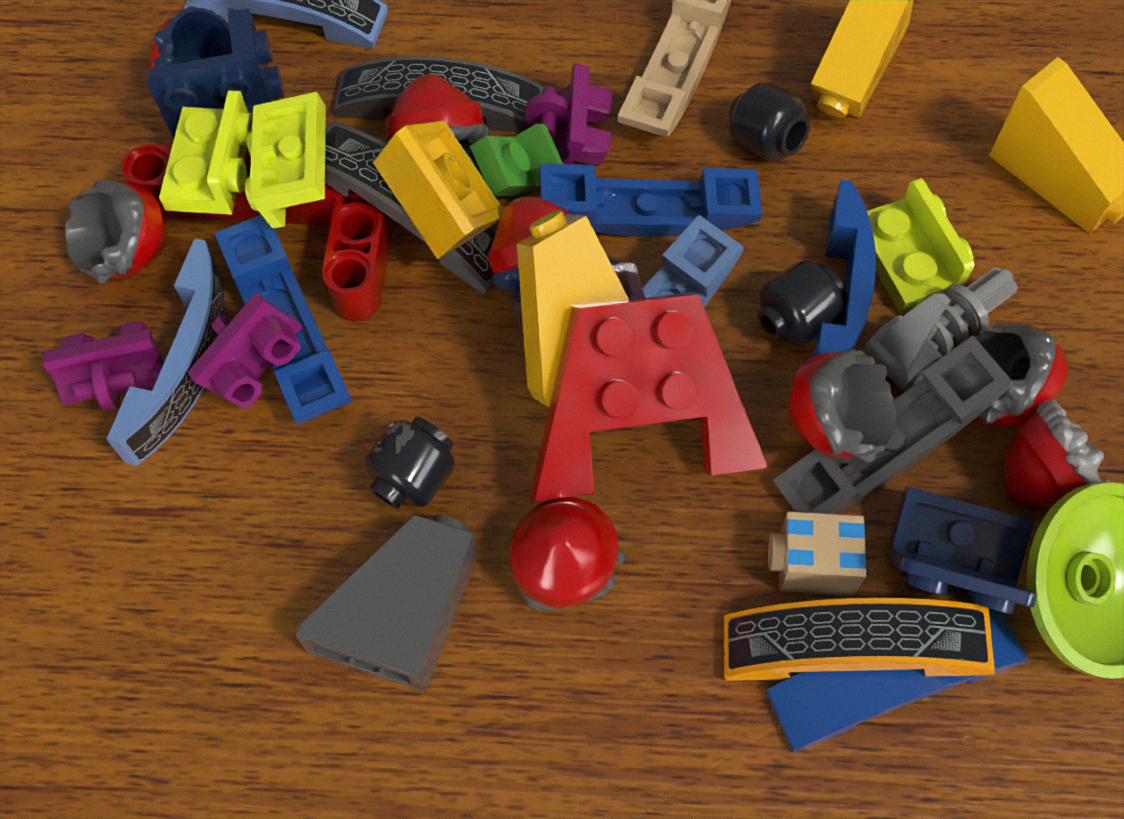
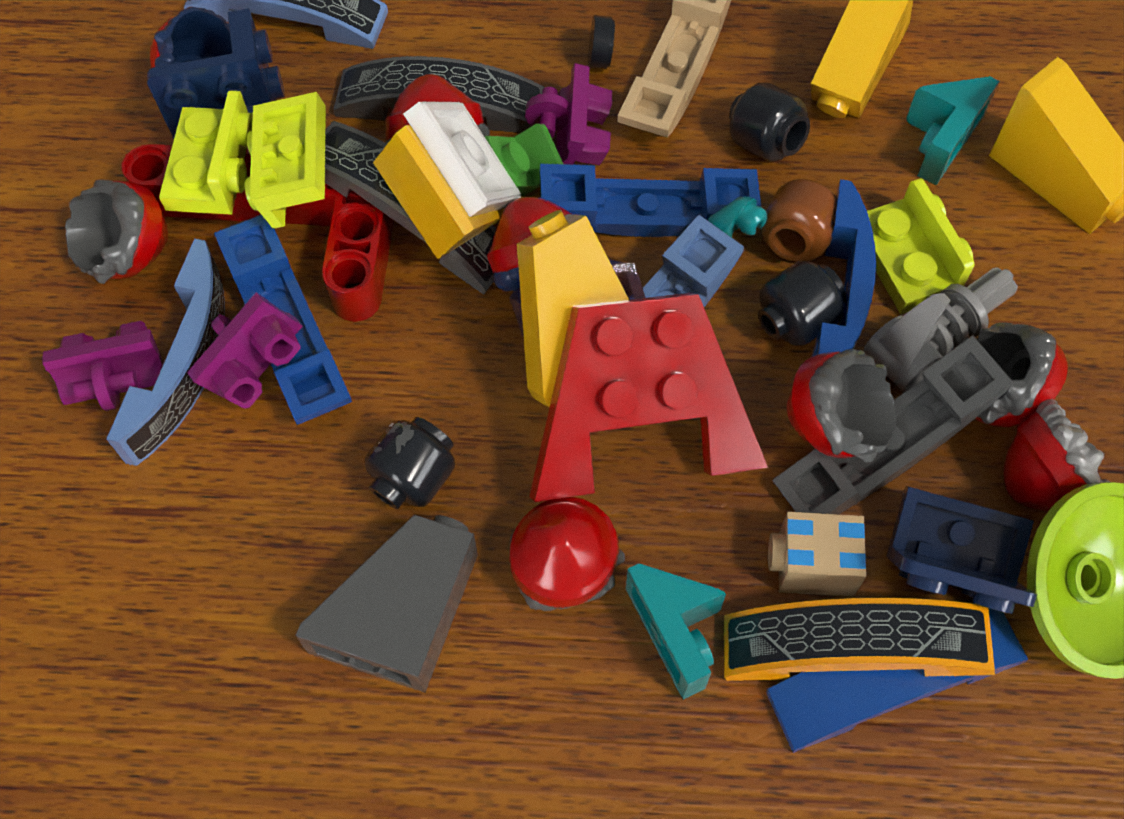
(462, 156): none -> white tile
(601, 42): none -> black tile
(667, 609): none -> teal slope
(741, 214): none -> teal arm
(800, 220): none -> dark orange head
(949, 117): none -> teal slope

